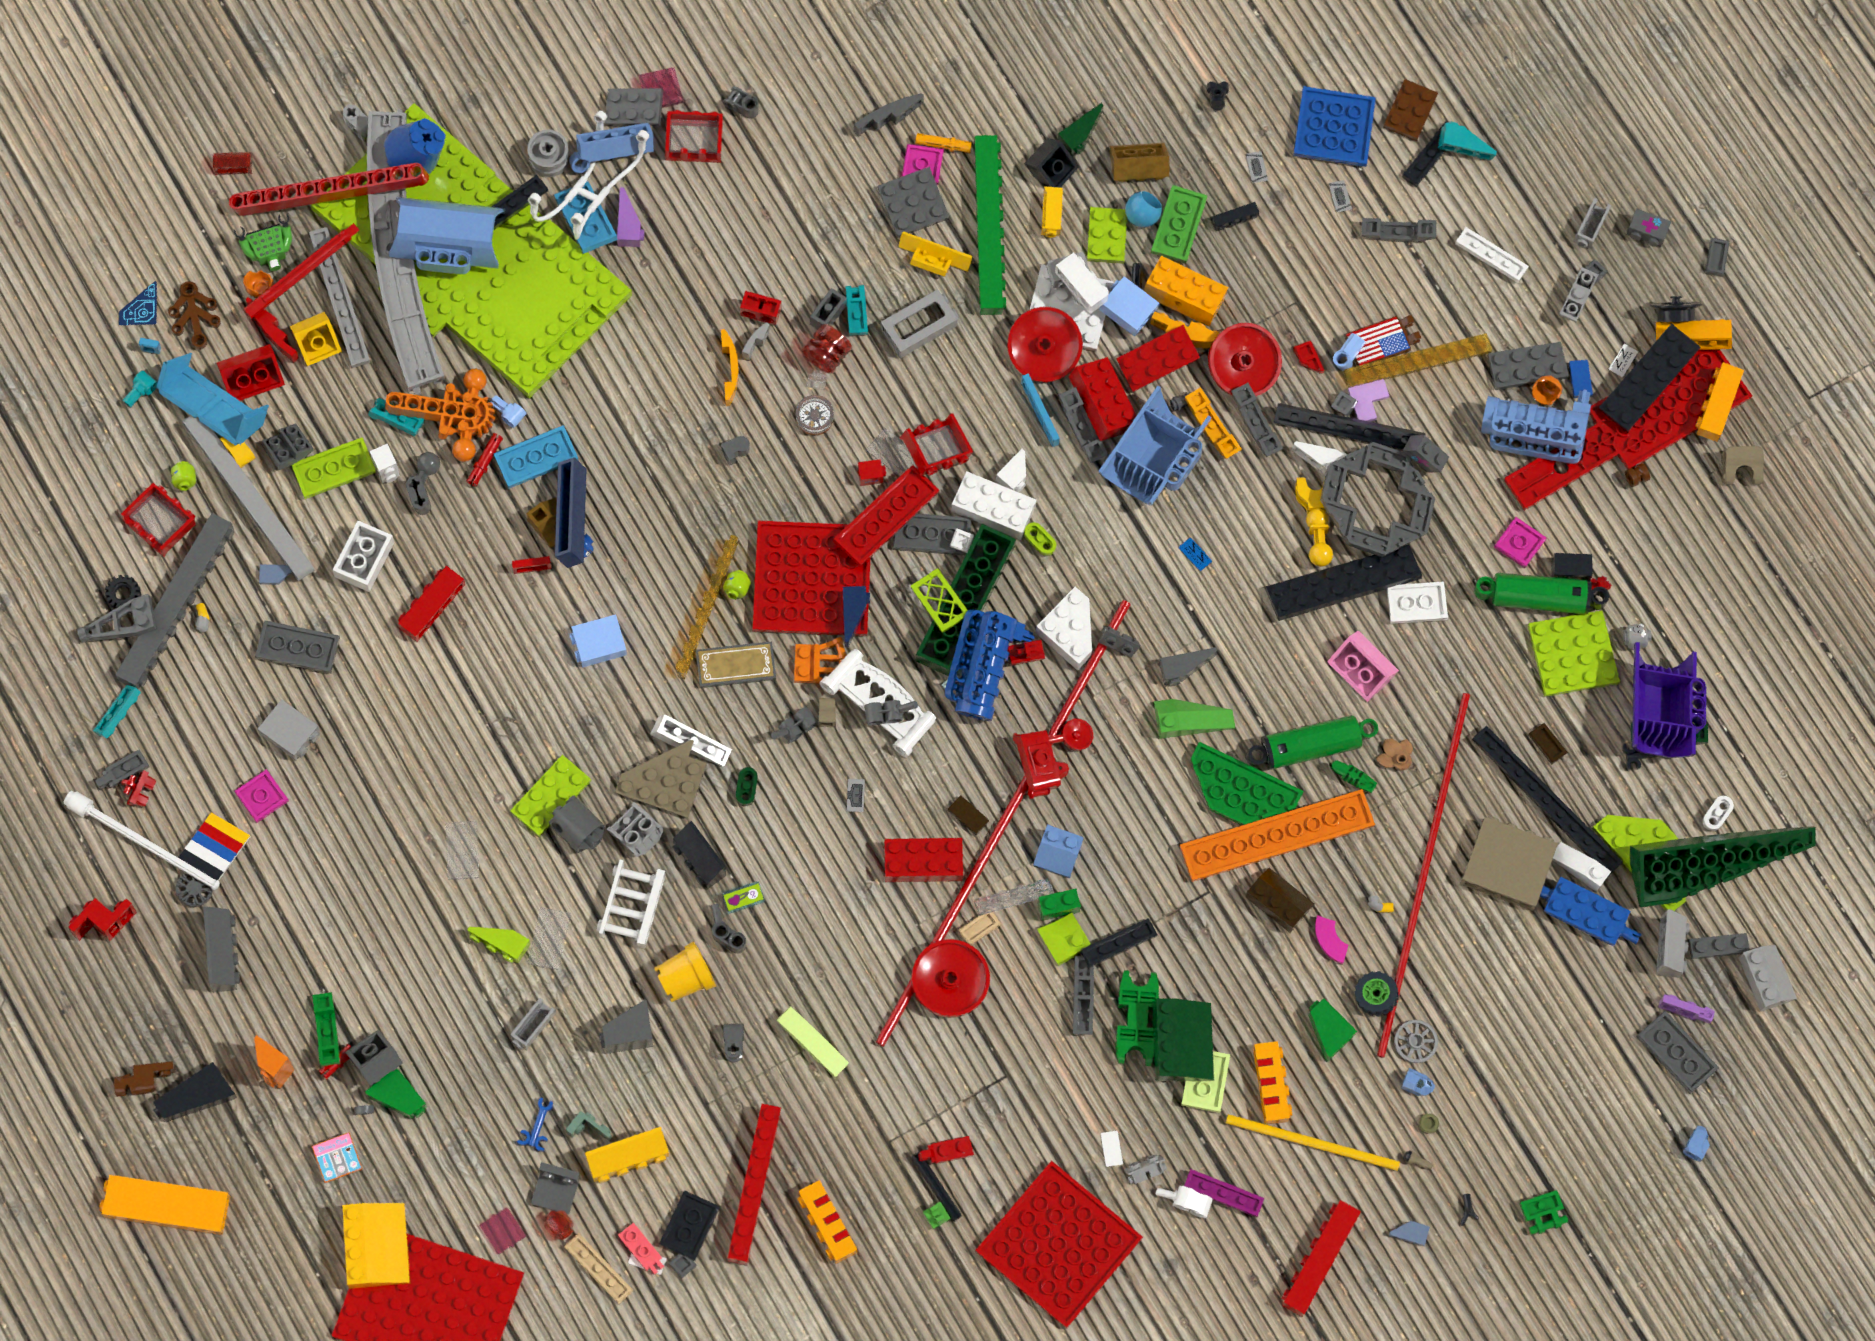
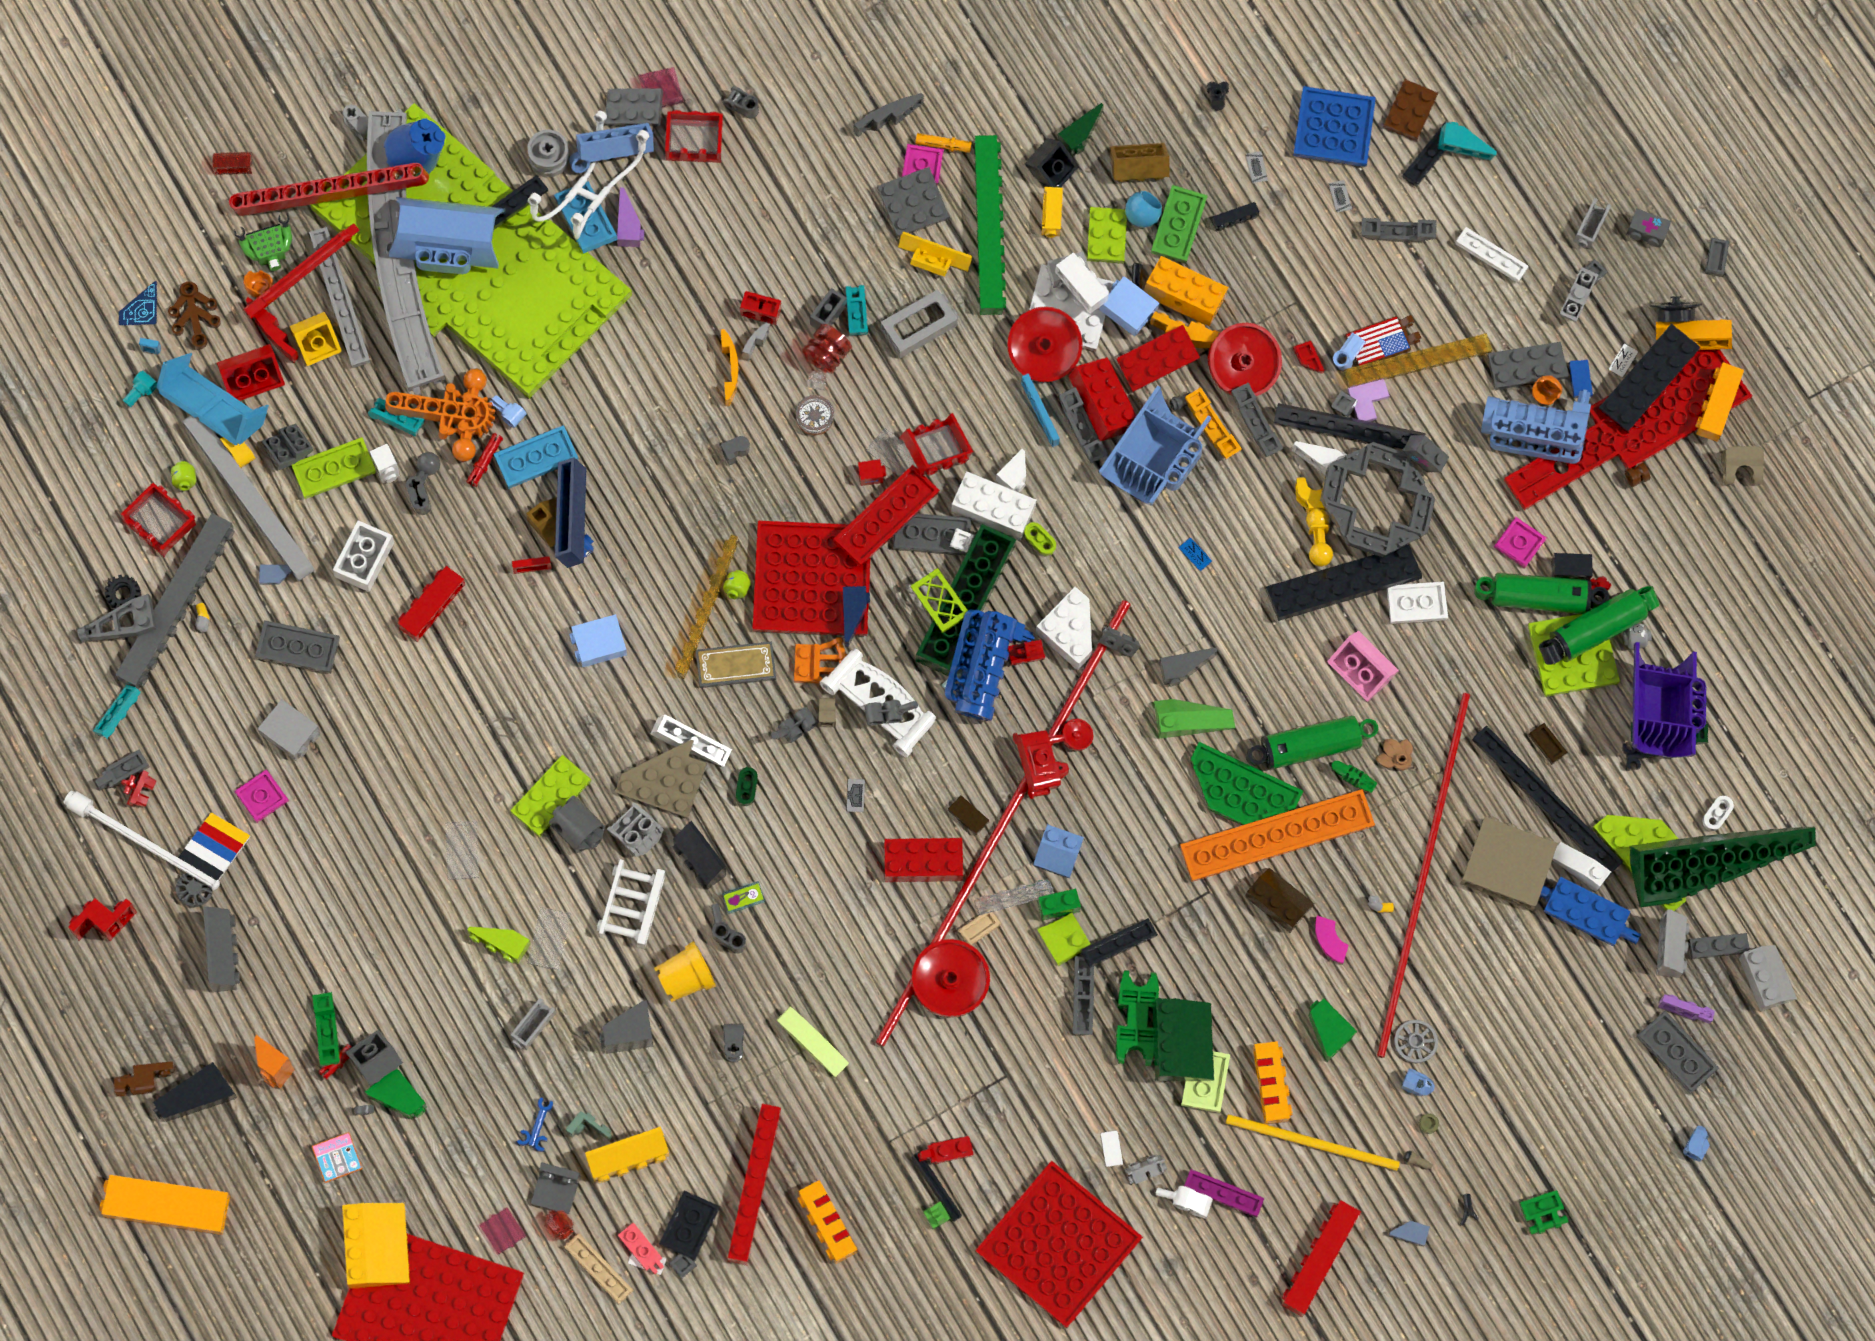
(1372, 983): black wheel -> none
(1599, 625): none -> green piece

